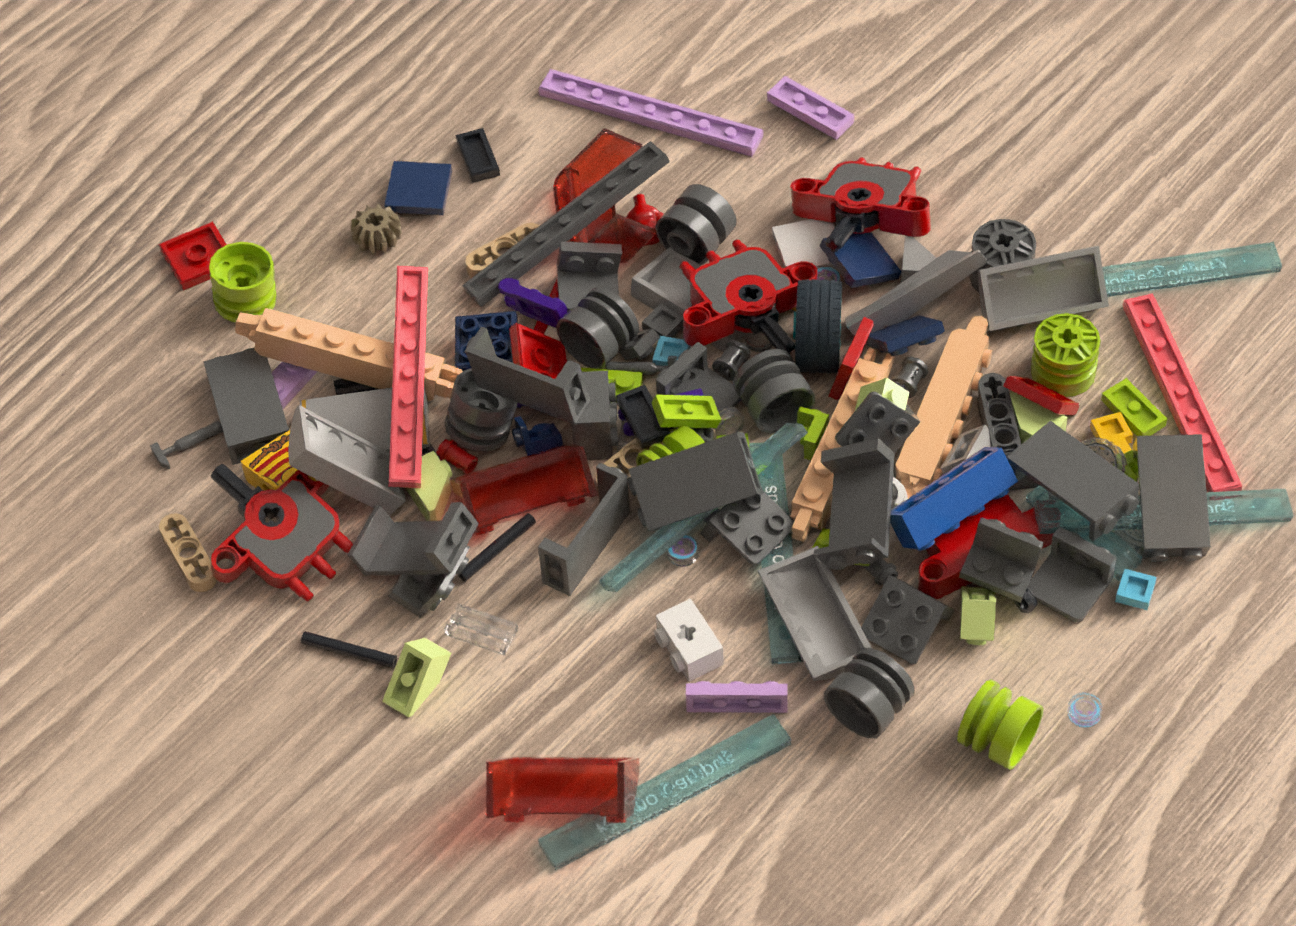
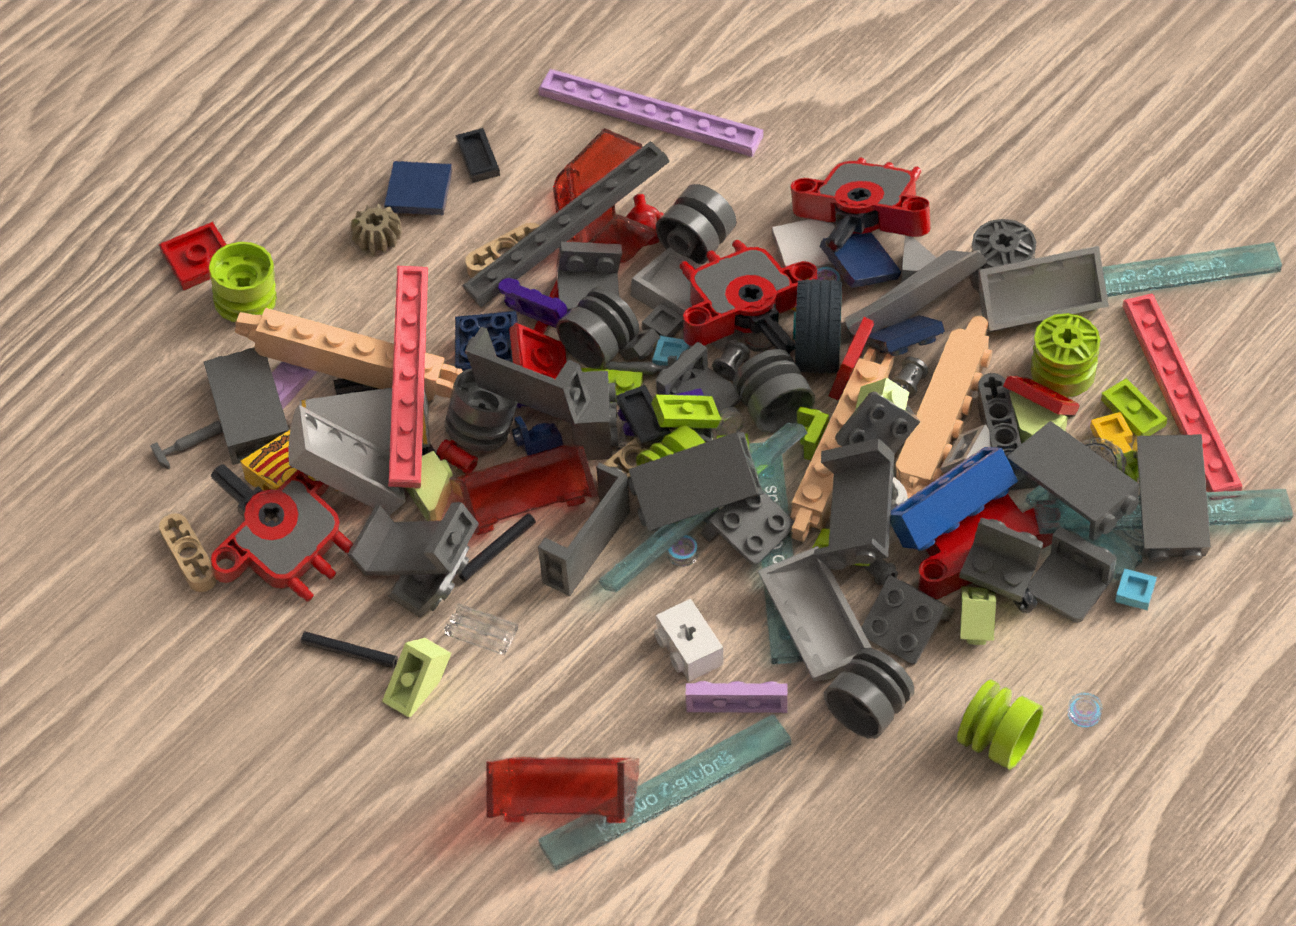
(810, 107): lavender plate -> none

